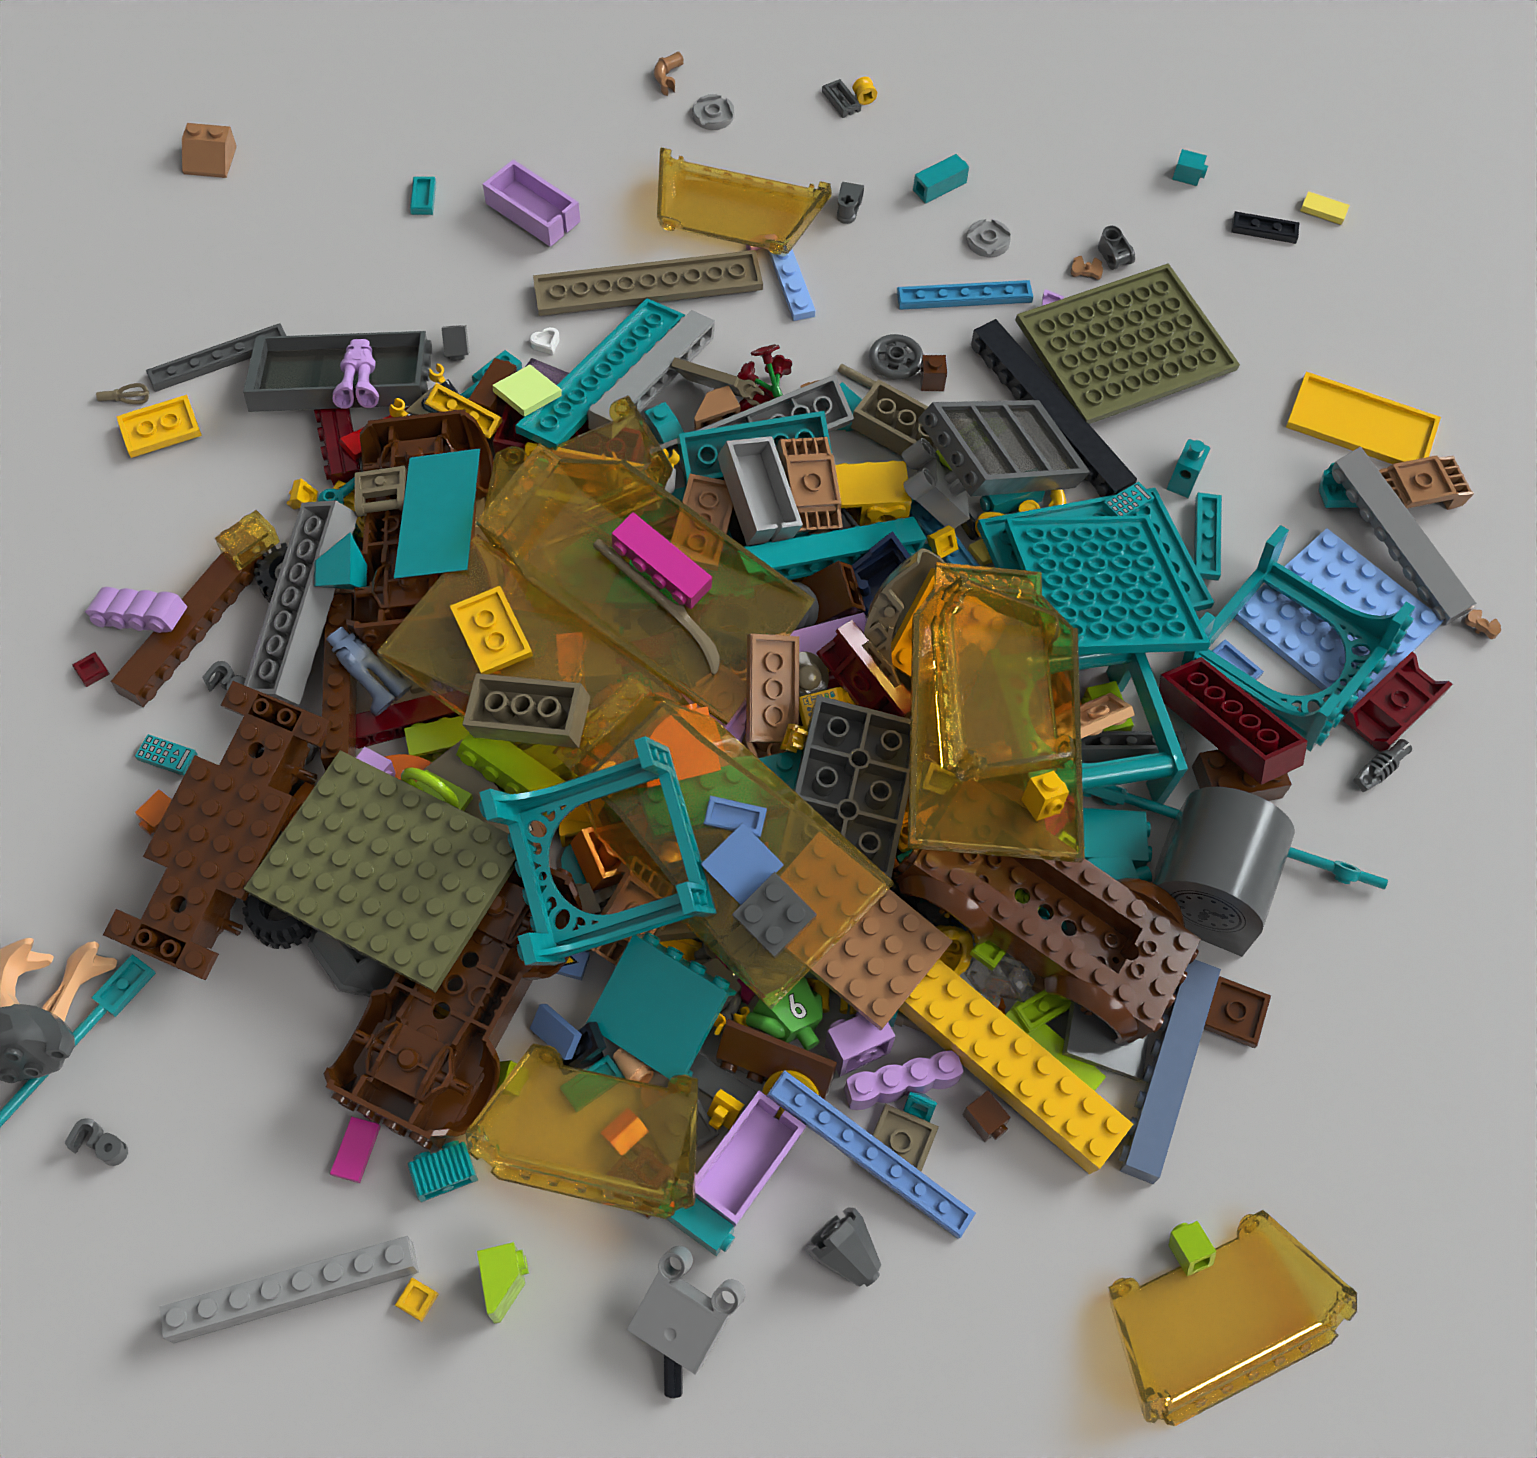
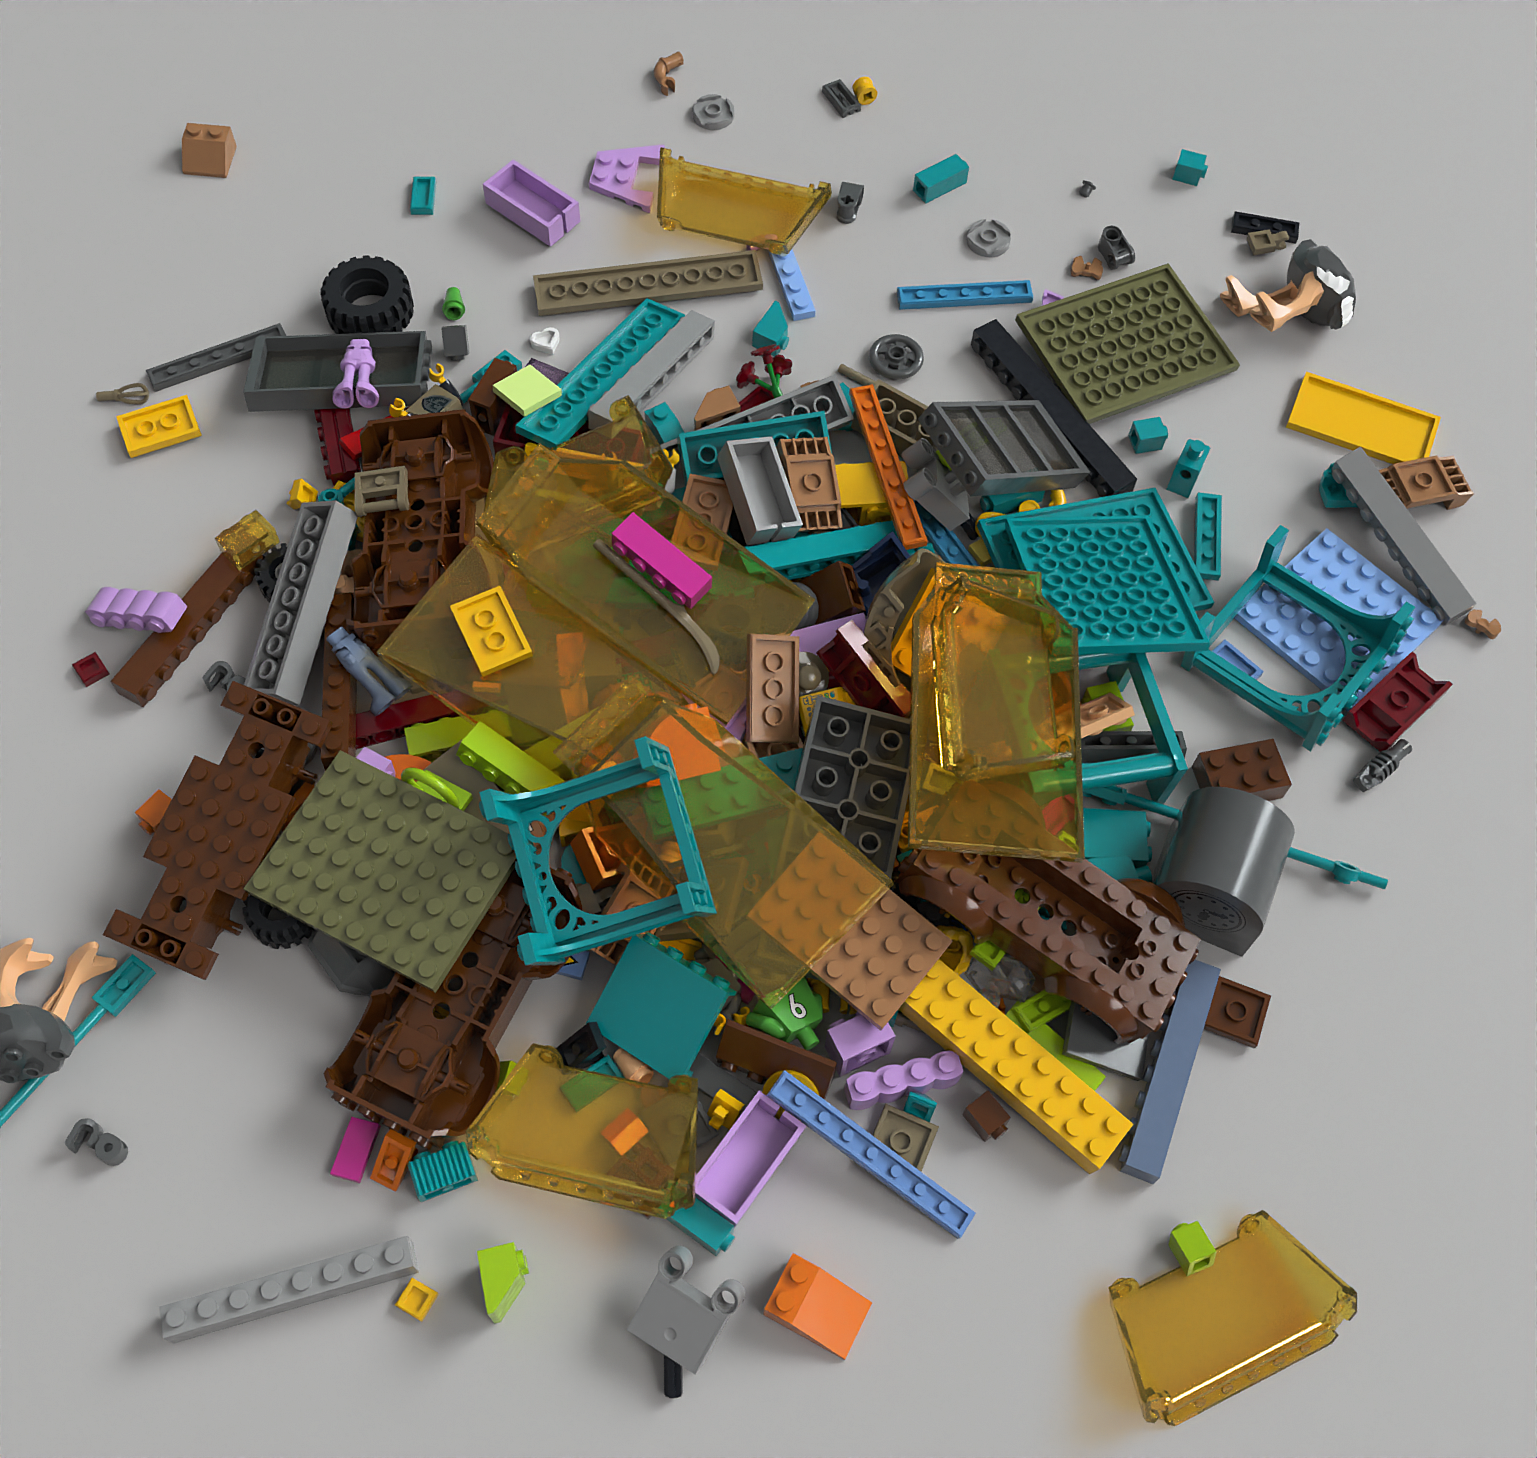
(165, 754): teal tile -> none
(341, 566): teal slope -> none
(363, 278): none -> black tyre
(393, 1159): none -> orange slope
(437, 514): teal sticker -> none
(444, 400): yellow slope -> none
(453, 304): none -> bright green cone
(527, 710): dark tan brick -> none
(555, 1031): medium blue tile -> none
(616, 173): none -> lavender wing
(717, 379): dark tan tile -> none
(730, 814): medium blue tile -> none
(741, 863): medium blue tile -> none
(771, 329): none -> teal slope
(774, 915): dark grey brick -> none
(794, 738): yellow plate -> none
(817, 1306): none -> orange slope
(847, 1248): dark grey cone -> none
(887, 467): none -> orange tile
(933, 372): reddish brown brick -> none
(943, 541): yellow tile -> none
(1045, 795): yellow brick -> none
(1087, 188): none -> dark grey piece
(1129, 501): teal tile -> none
(1148, 435): none -> teal brick
(1232, 720): dark red brick -> none
(1265, 242): none -> dark tan plate
(1316, 288): none -> animal
(1324, 208): light yellow tile -> none

